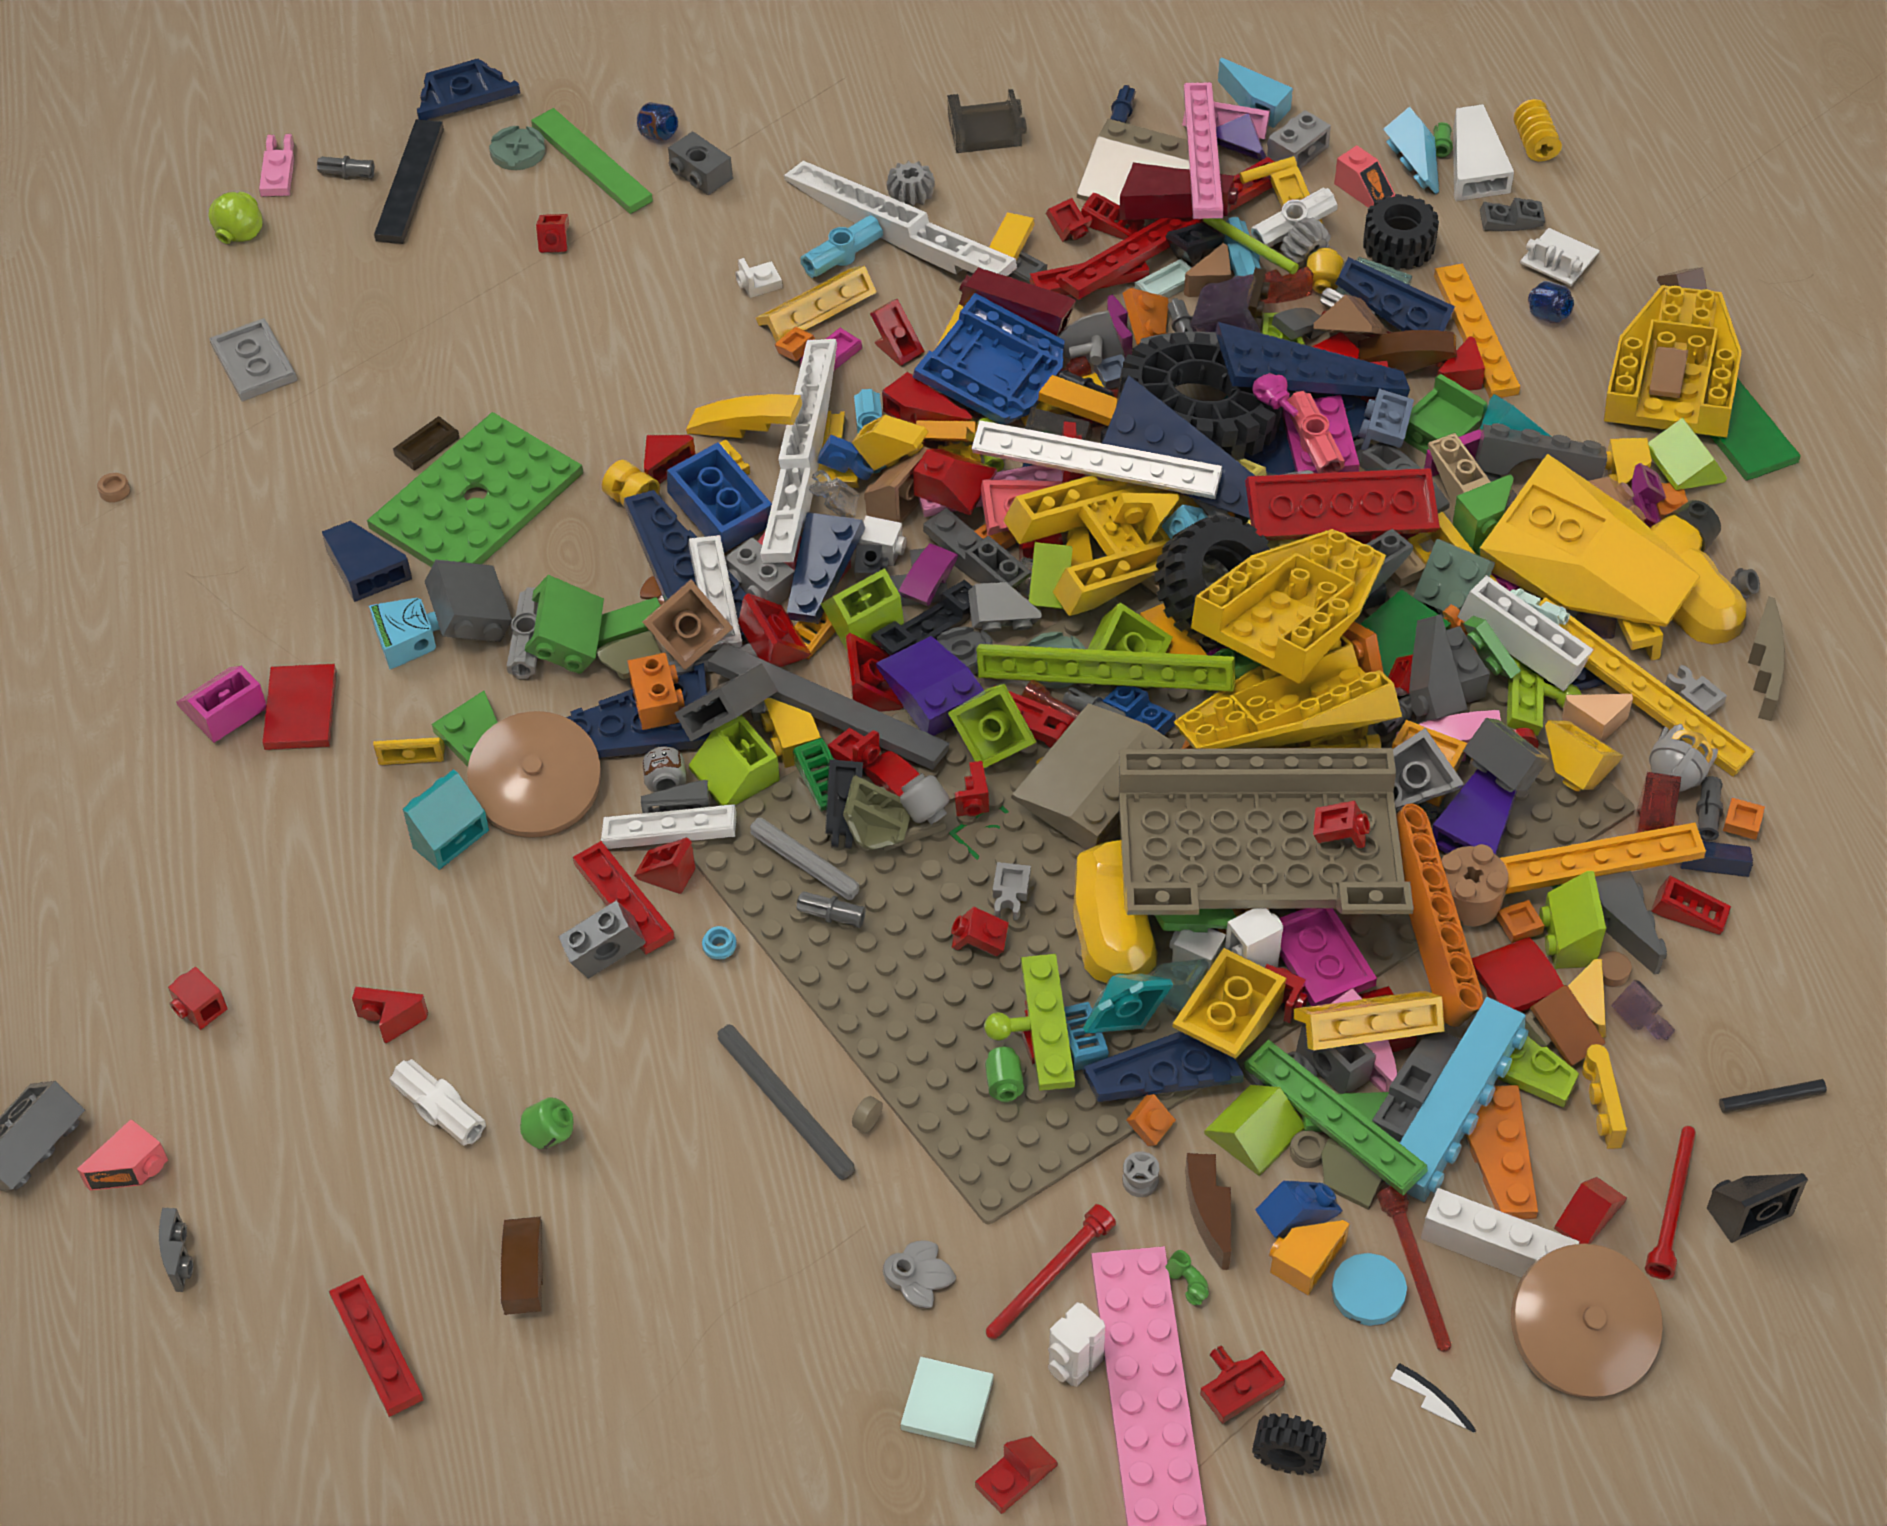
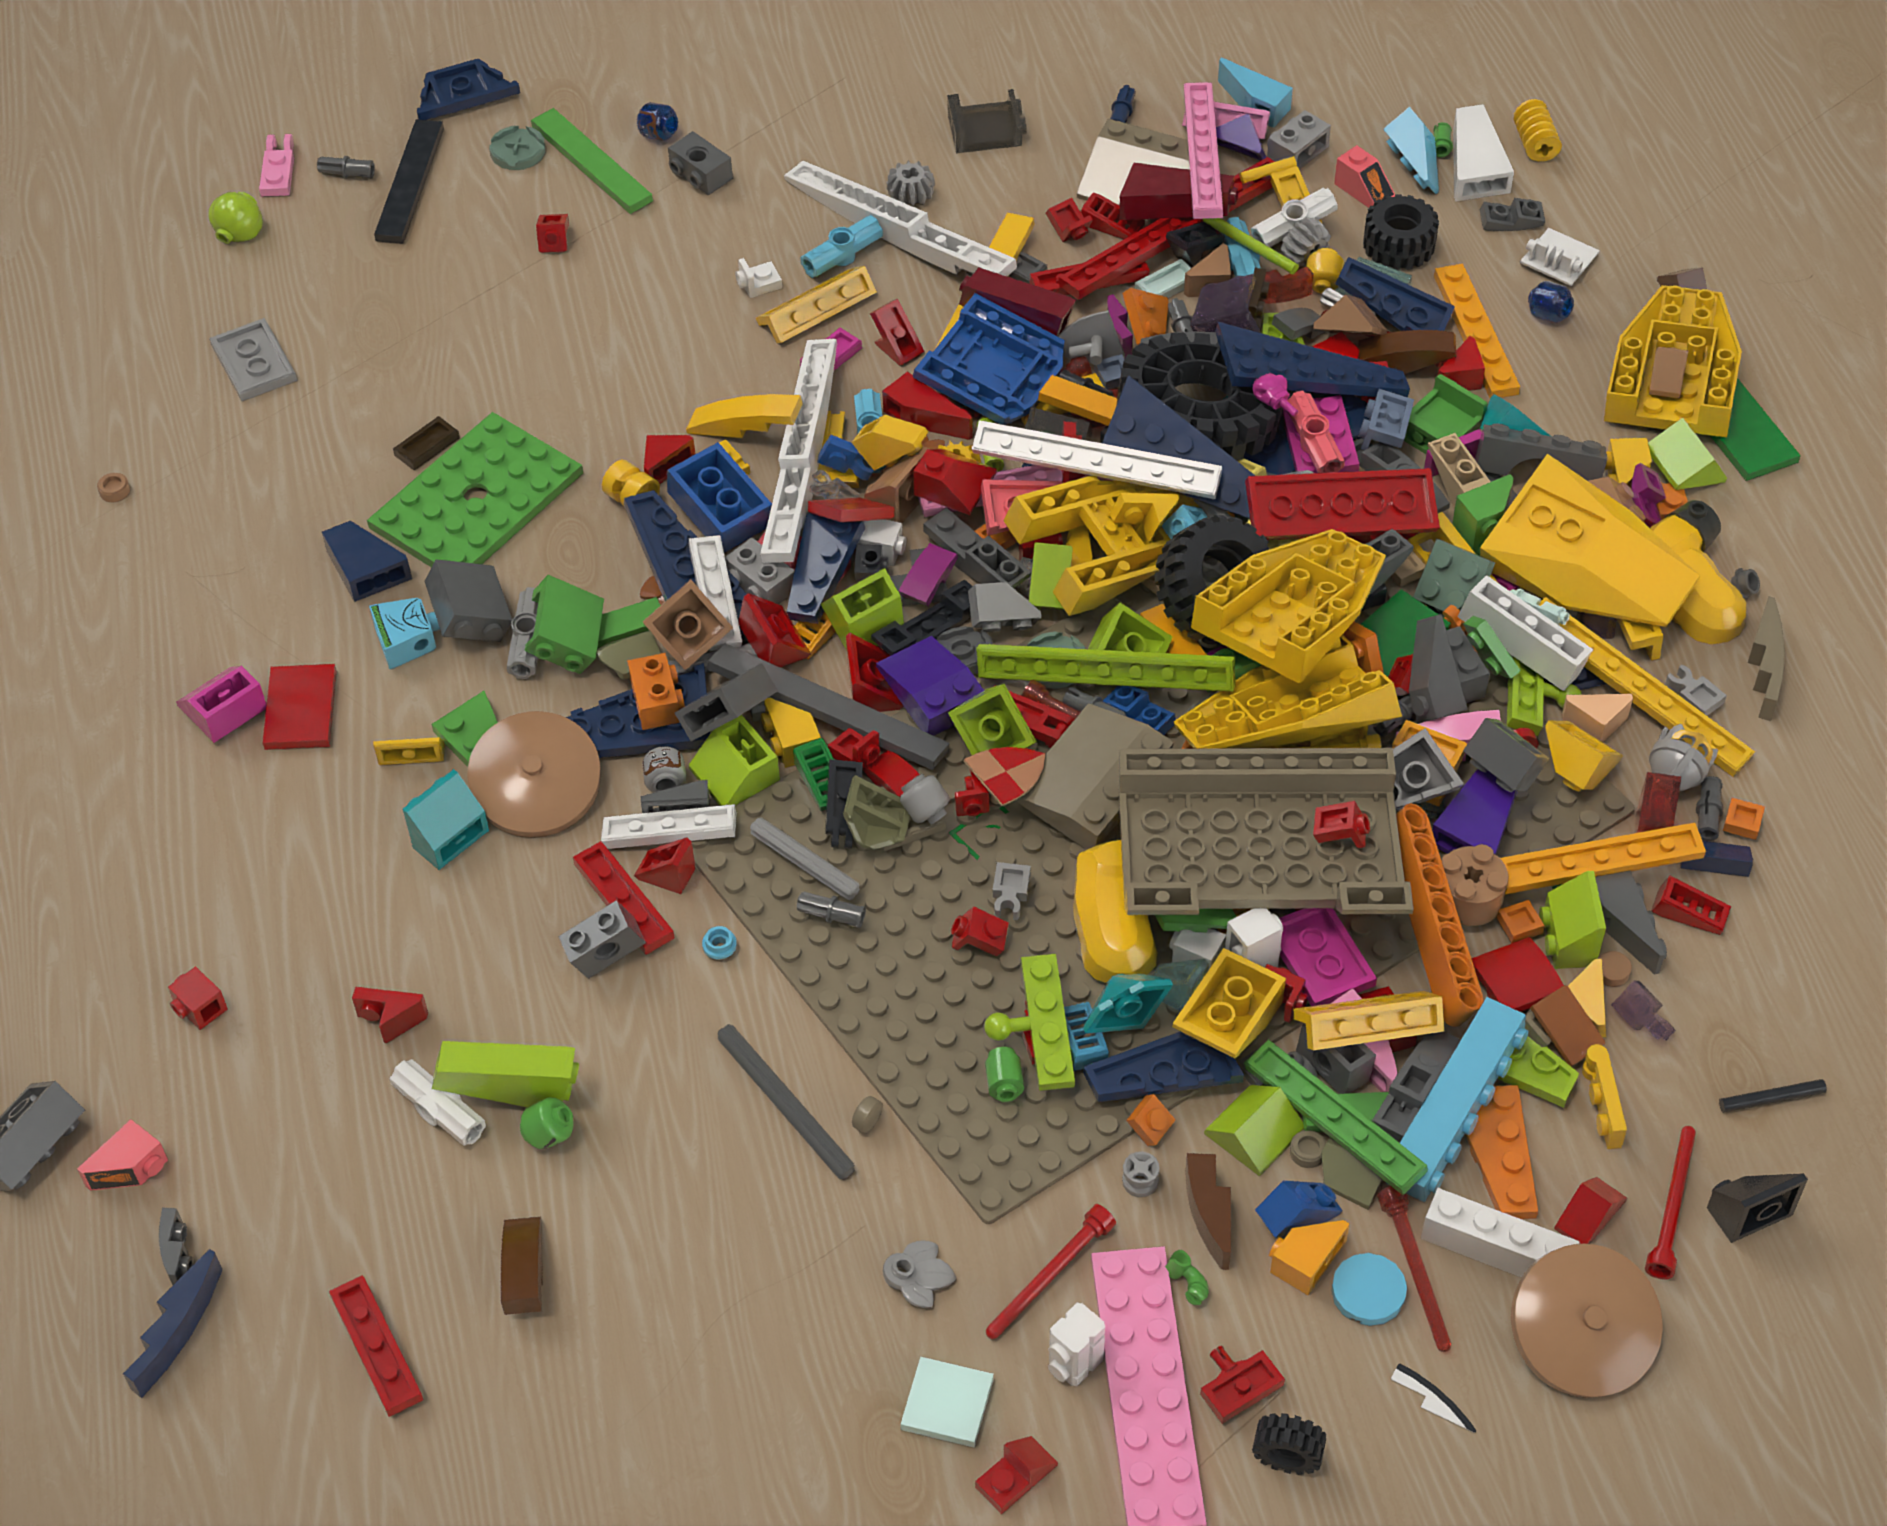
(181, 1312): none -> dark blue slope
(506, 1071): none -> lime slope
(793, 343): orange plate -> none
(851, 509): none -> red tile
(949, 430): light orange slope -> none
(1007, 771): none -> shield

